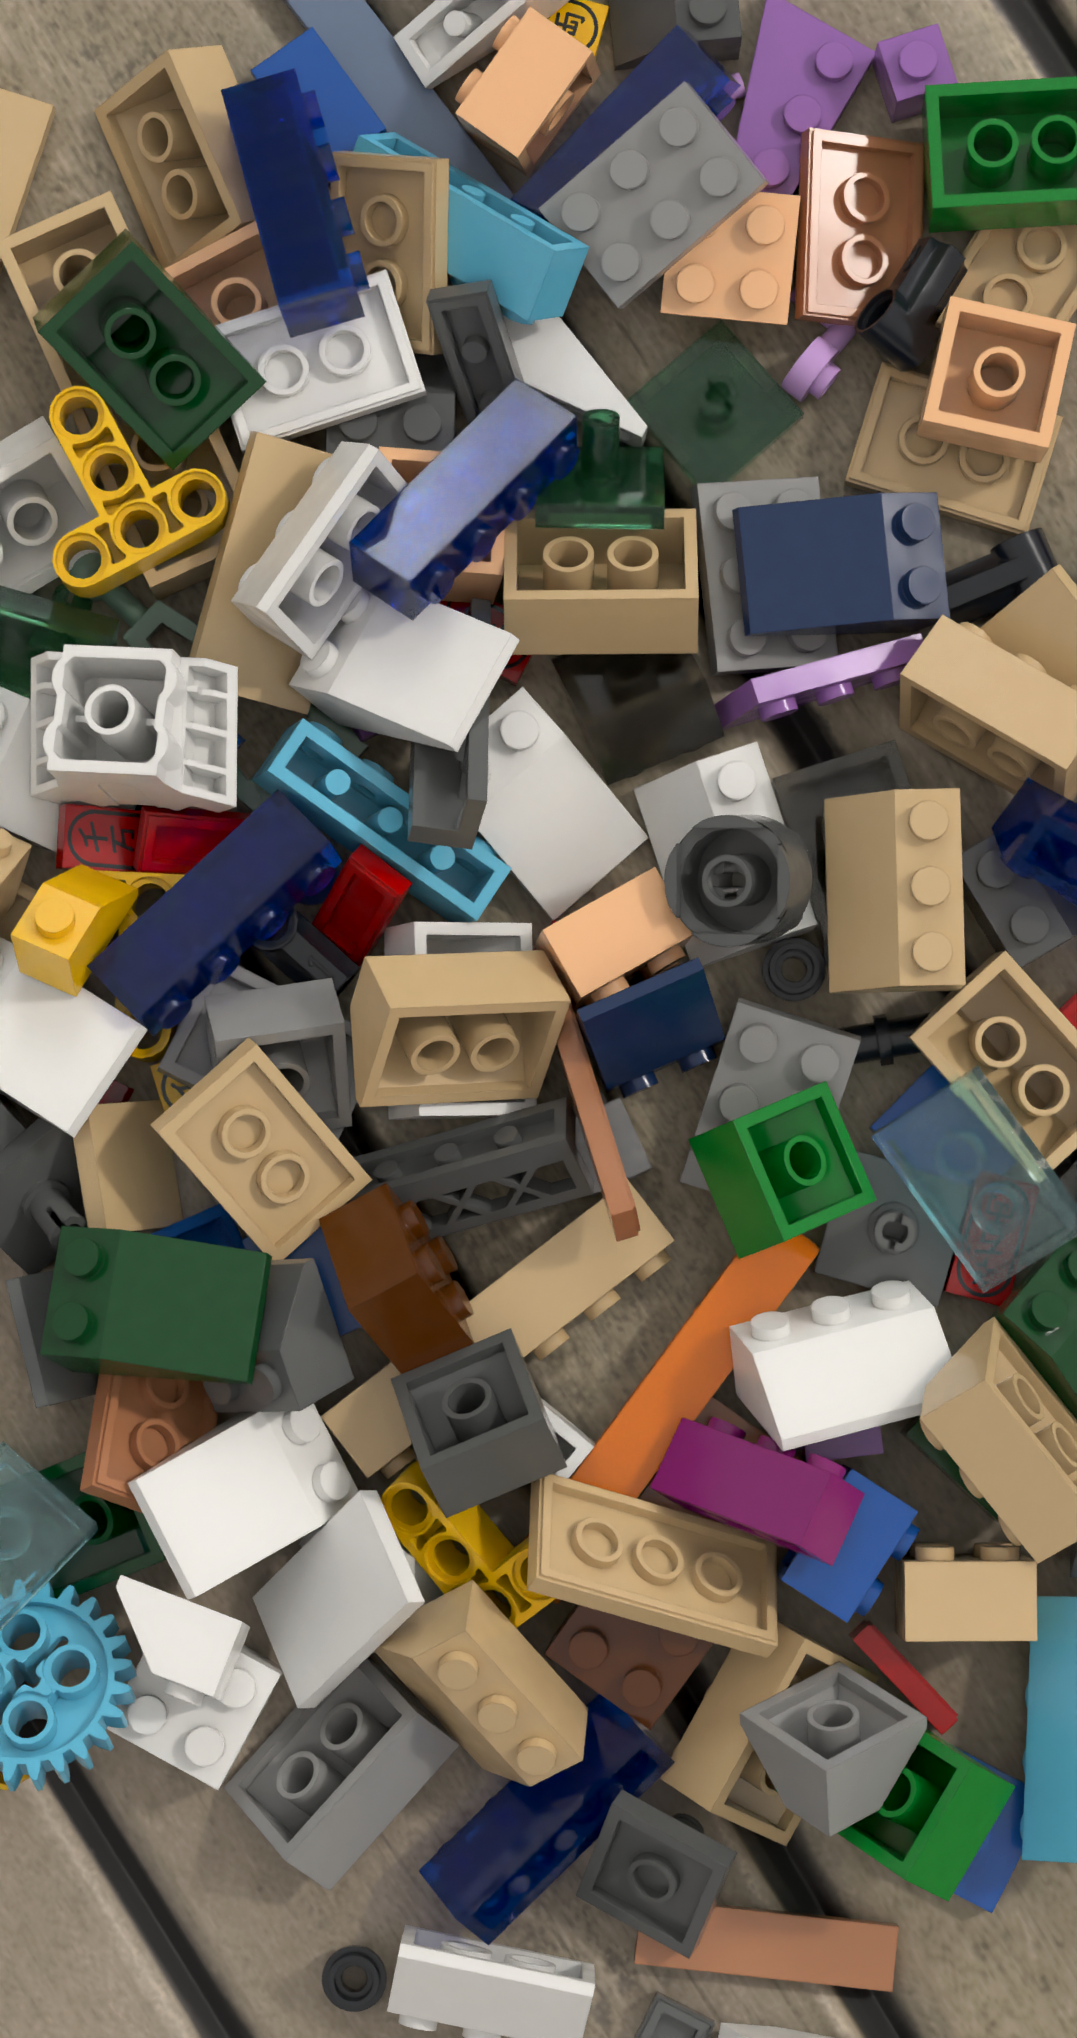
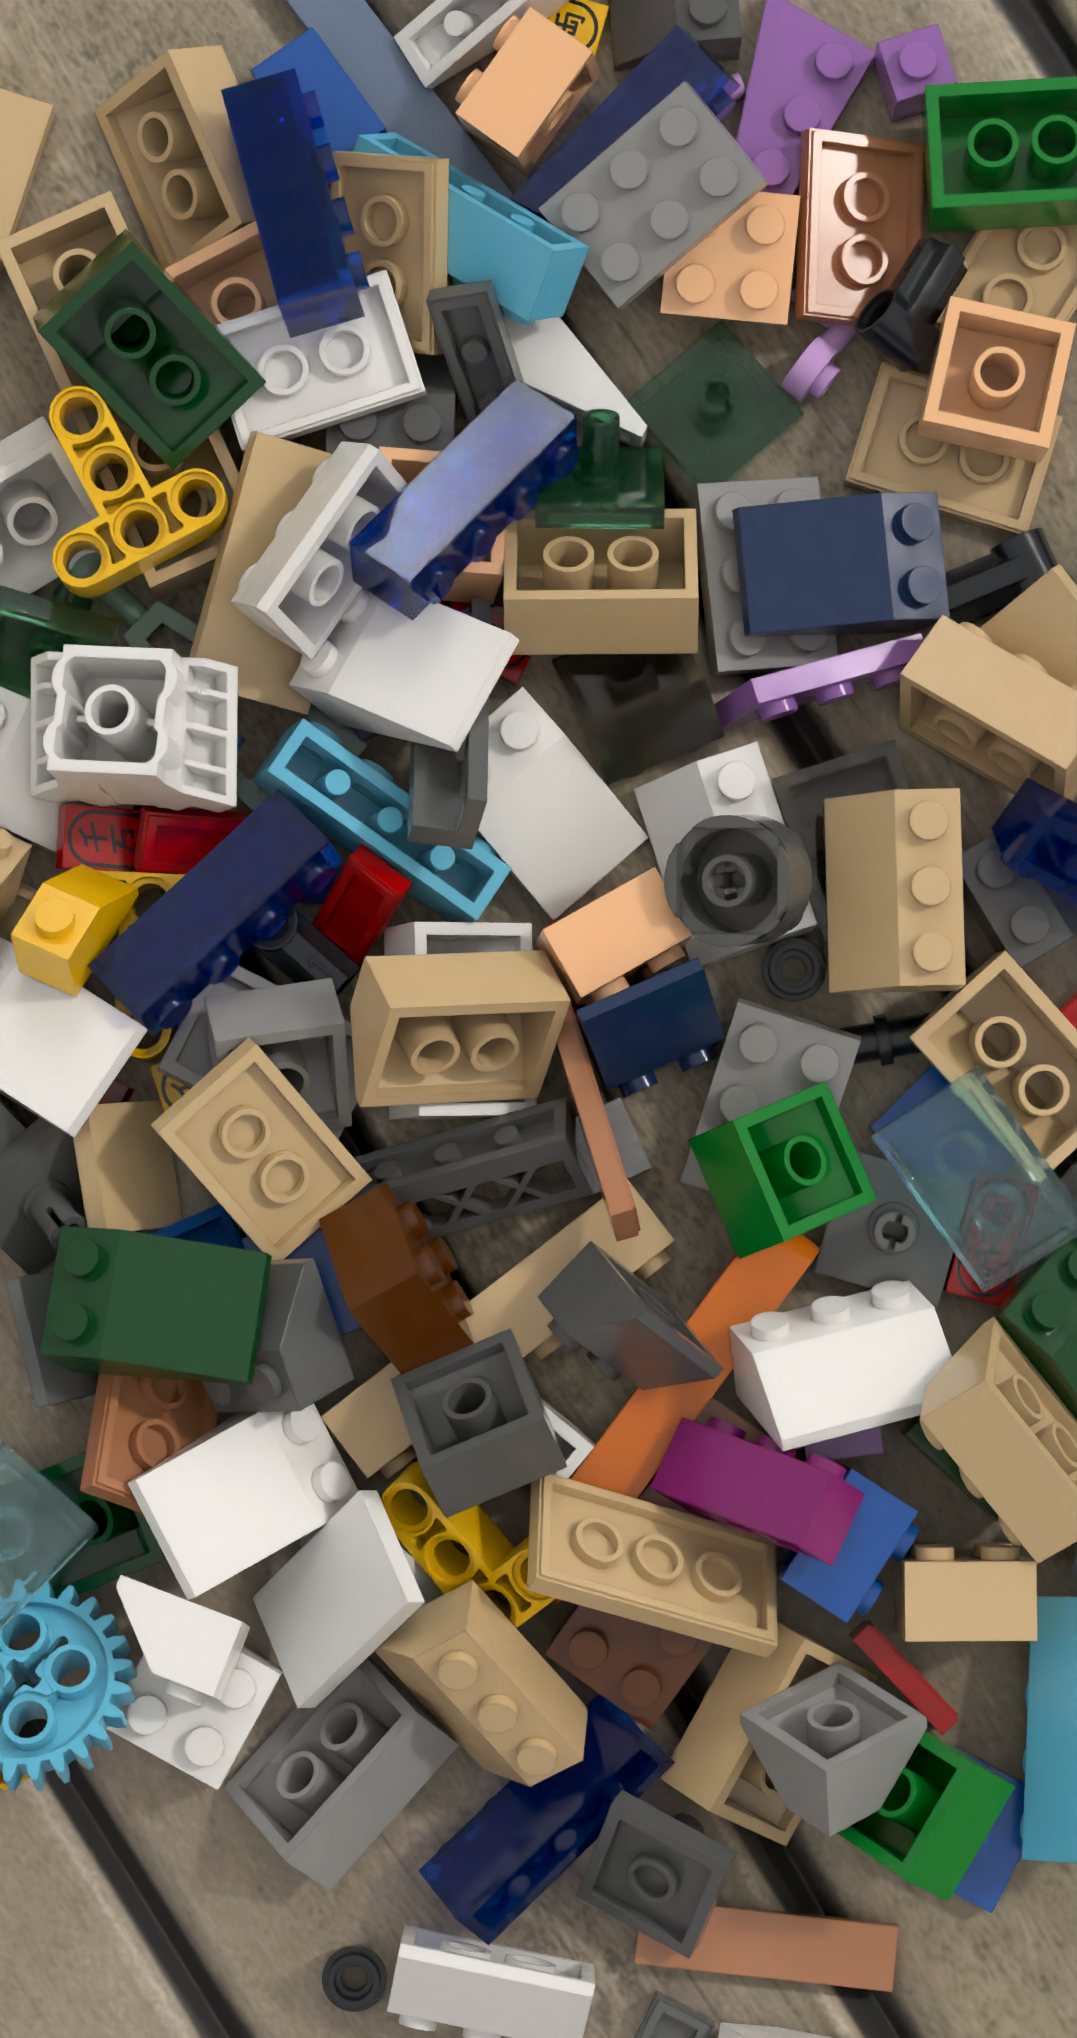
(624, 1324): none -> dark grey slope

